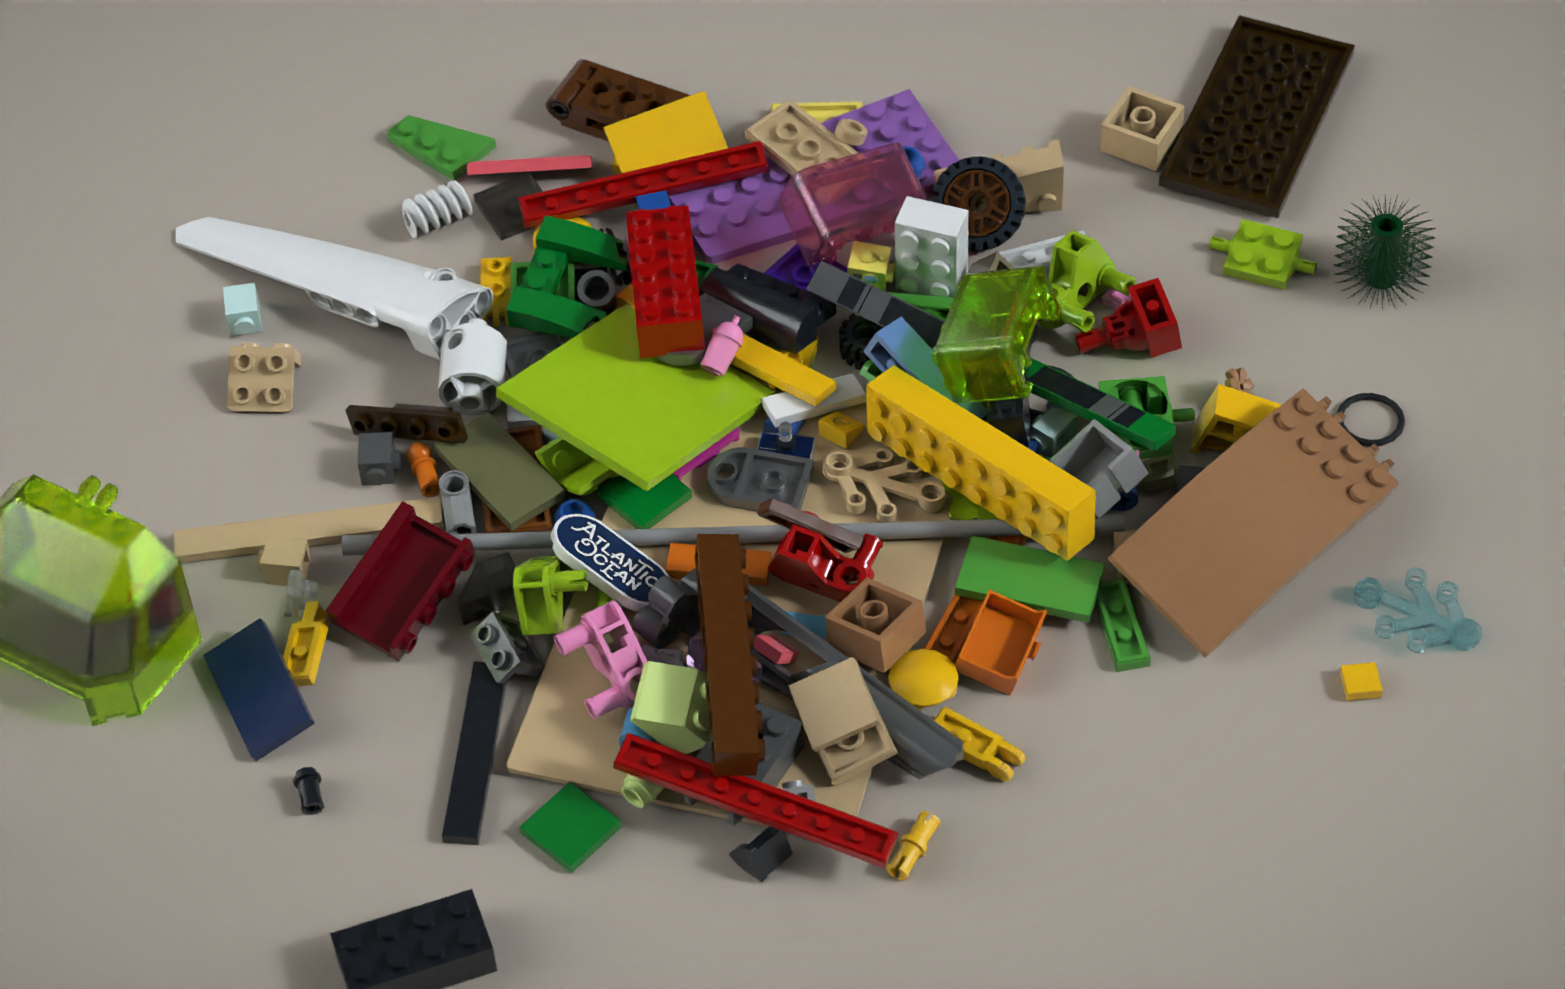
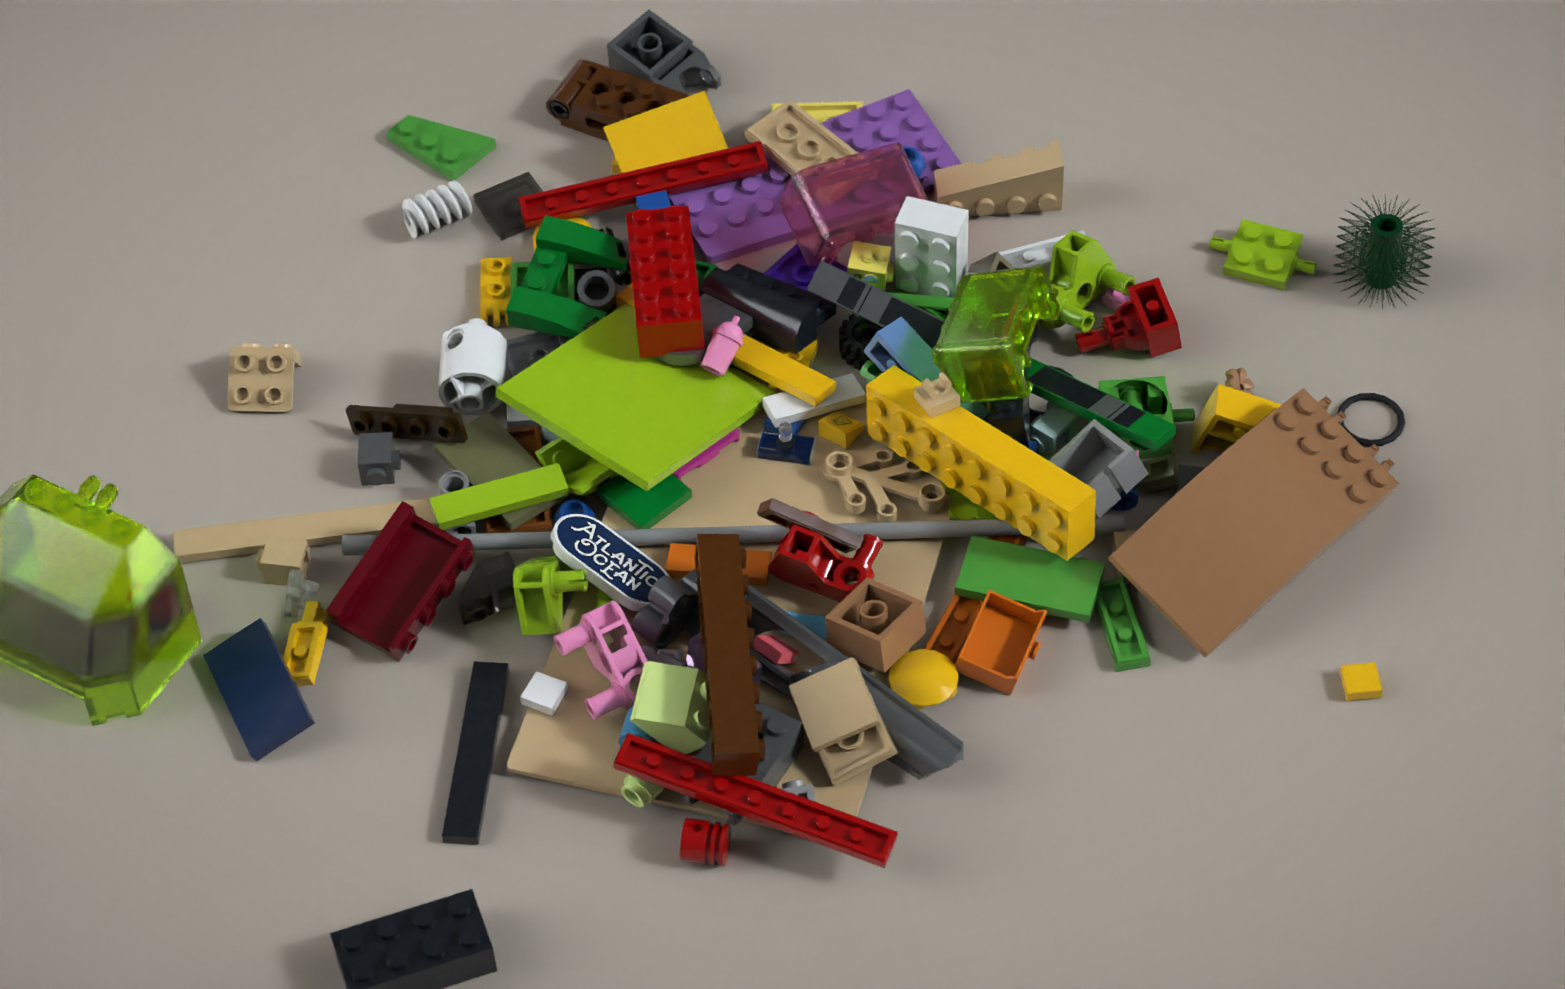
(242, 309): light aqua brick -> none
(307, 782): black pin -> none
(347, 279): white panel -> none
(424, 468): orange pin -> none
(499, 496): none -> lime tile
(505, 649): dark grey bracket -> none
(529, 164): coral tile -> none
(544, 693): none -> white tile
(570, 827): green tile -> none
(661, 55): none -> dark grey brick
(705, 842): none -> red piece
(759, 477): flat silver tile -> none
(763, 853): black tile -> none
(851, 132): tan tile -> none
(913, 845): yellow pin -> none
(937, 396): none -> tan tile
(981, 744): yellow hinge -> none
(1002, 193): wheel -> none
(1142, 128): tan brick -> none
(1257, 116): dark brown plate -> none
(1420, 615): clear light blue plant -> none

